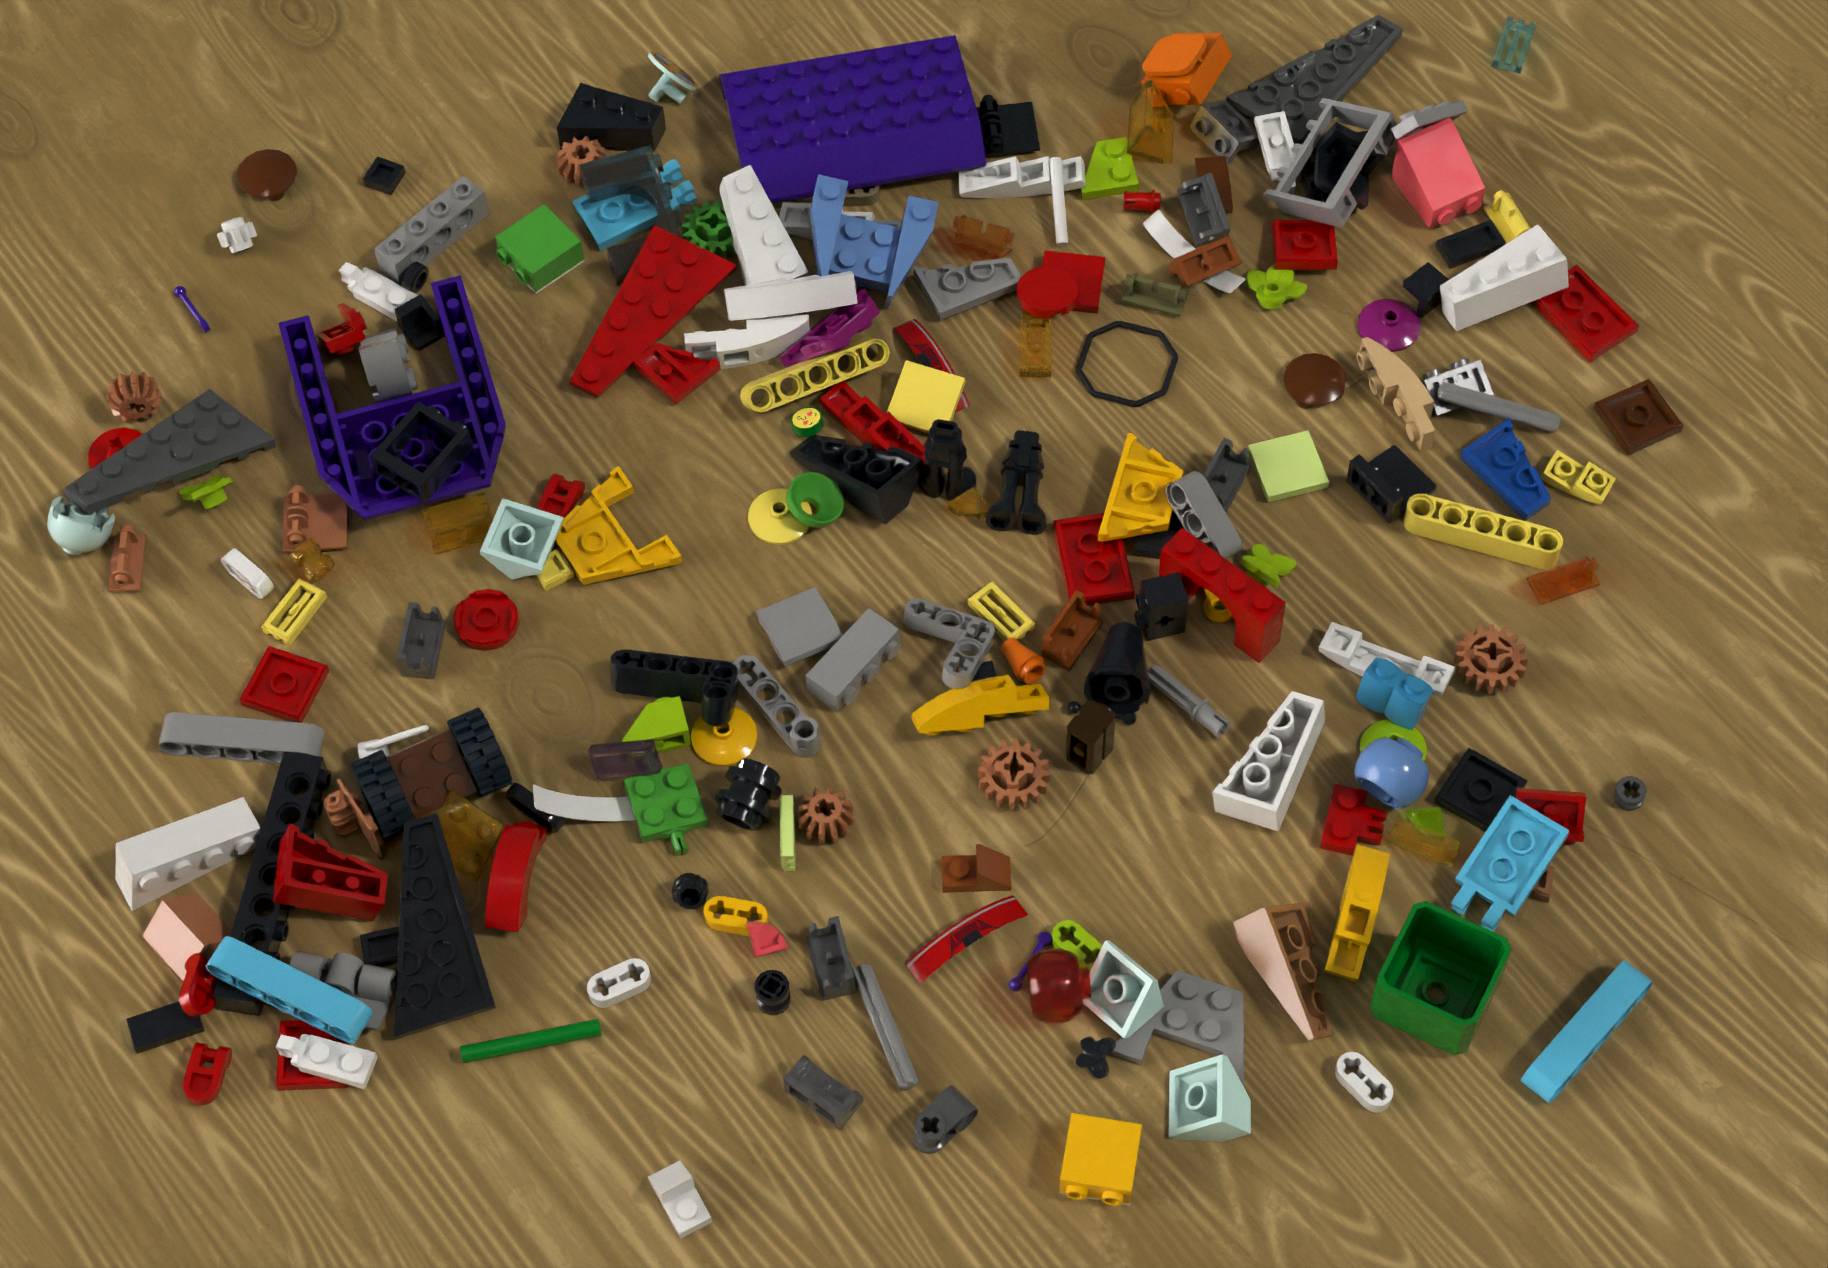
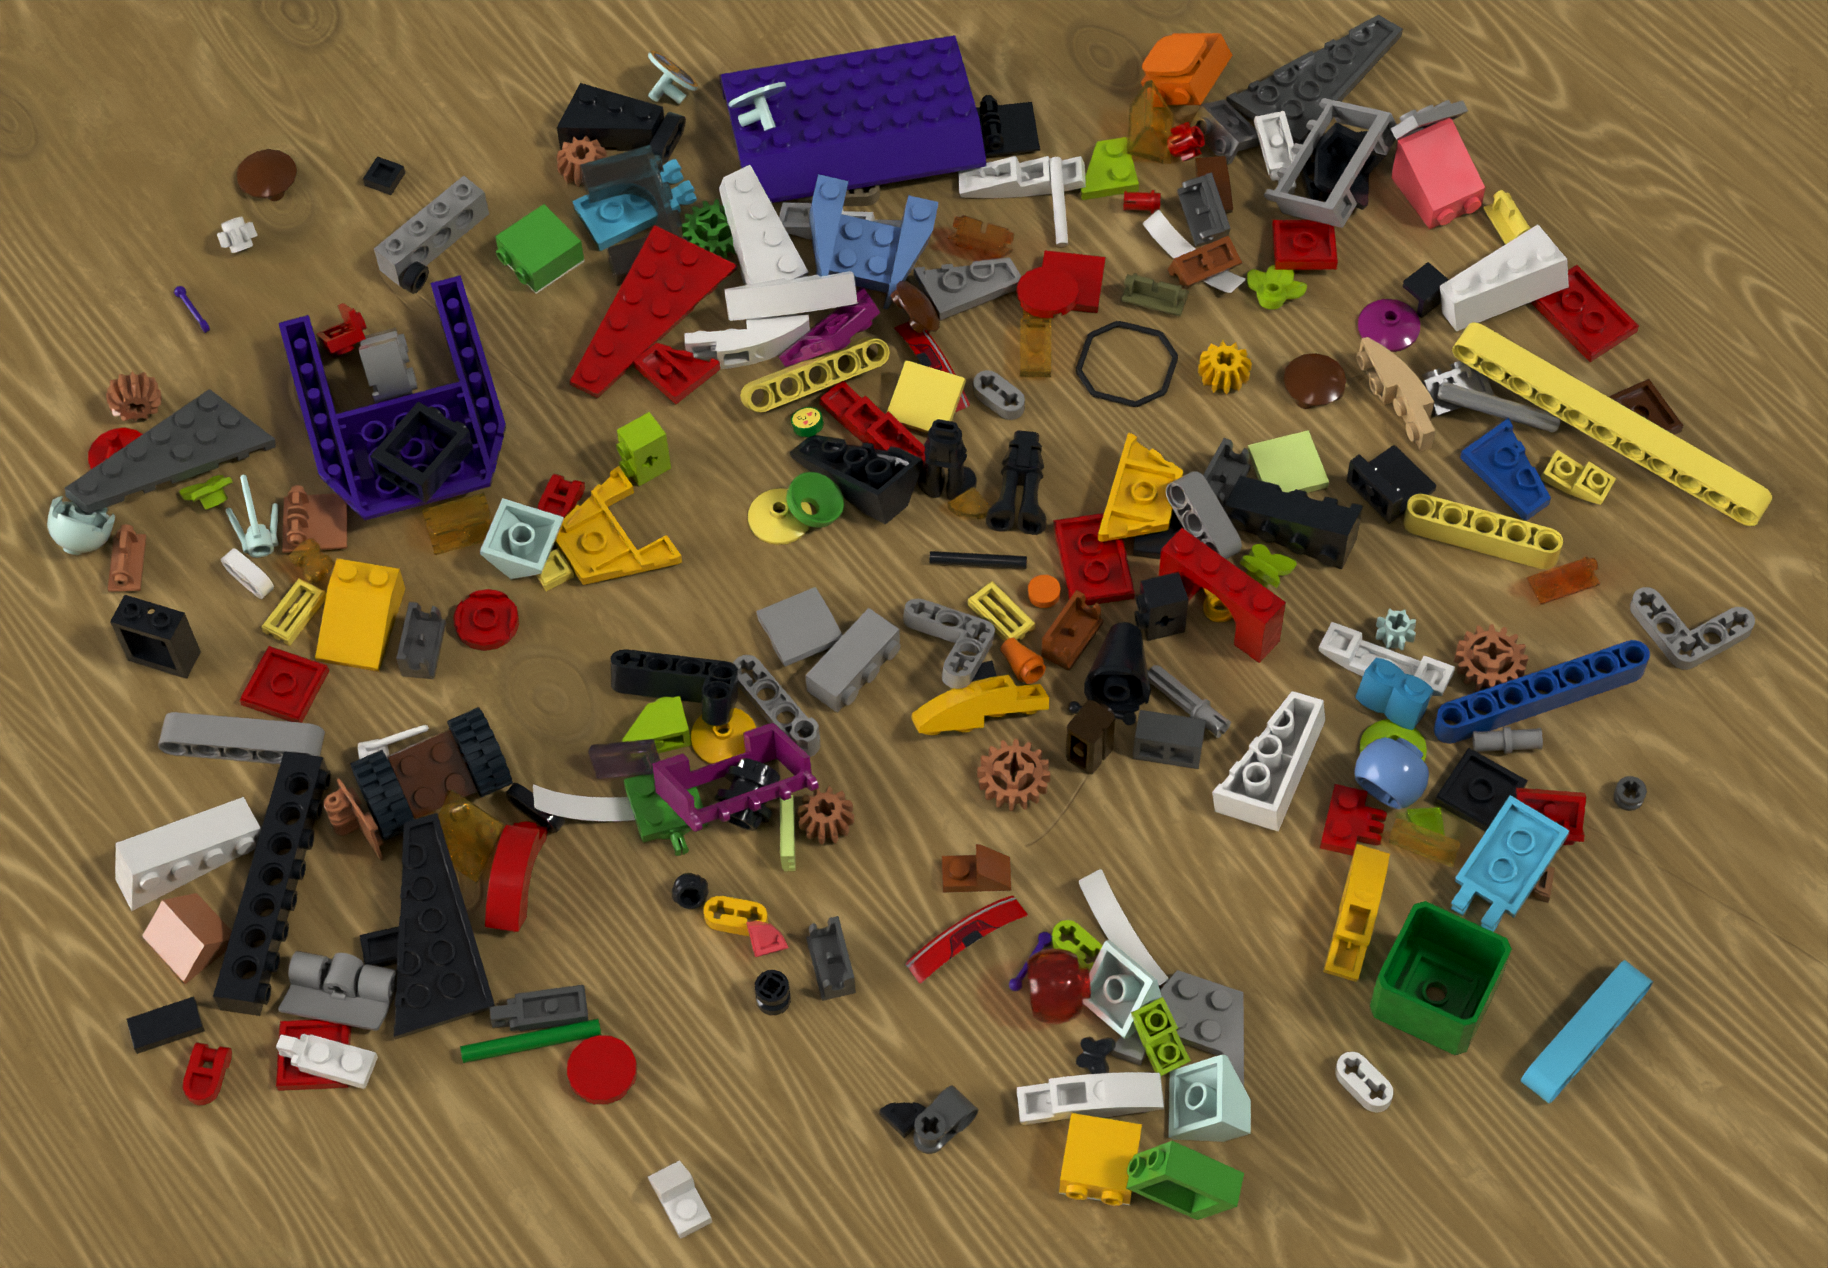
(155, 639): none -> black window
(197, 988): red plate -> none
(258, 540): none -> light aqua plant
(289, 989): medium azure beam -> none
(325, 880): red wedge -> none
(359, 614): none -> yellow slope
(375, 289): white hinge -> none
(419, 322): black panel -> none
(542, 1009): none -> dark grey hinge
(602, 1069): none -> red tile
(619, 983): white beam -> none
(643, 449): none -> lime brick
(668, 135): none -> black beam
(761, 744): none -> magenta hinge
(762, 110): none -> light aqua shield
(821, 1092): flat silver hinge -> none
(885, 1027): light grey axle -> none
(901, 1116): none -> black tile
(917, 306): none -> reddish brown dish
(979, 560): none -> black bar
(996, 397): none -> light grey beam
(1044, 591): none -> orange tile
(1090, 1095): none -> white slope
(1116, 924): none -> white sticker
(1159, 1036): none -> lime slope
(1169, 739): none -> dark grey hinge
(1184, 1180): none -> bright green window
(1185, 141): none -> red gear
(1224, 367): none -> yellow gear
(1279, 948): medium nougat wedge -> none
(1295, 520): none -> black wedge
(1395, 629): none -> light aqua gear
(1470, 244): black tile -> none
(1507, 740): none -> light grey pin
(1518, 28): clear light blue tile -> none
(1551, 680): none -> blue beam
(1612, 424): none -> light yellow beam
(1683, 638): none -> light grey beam

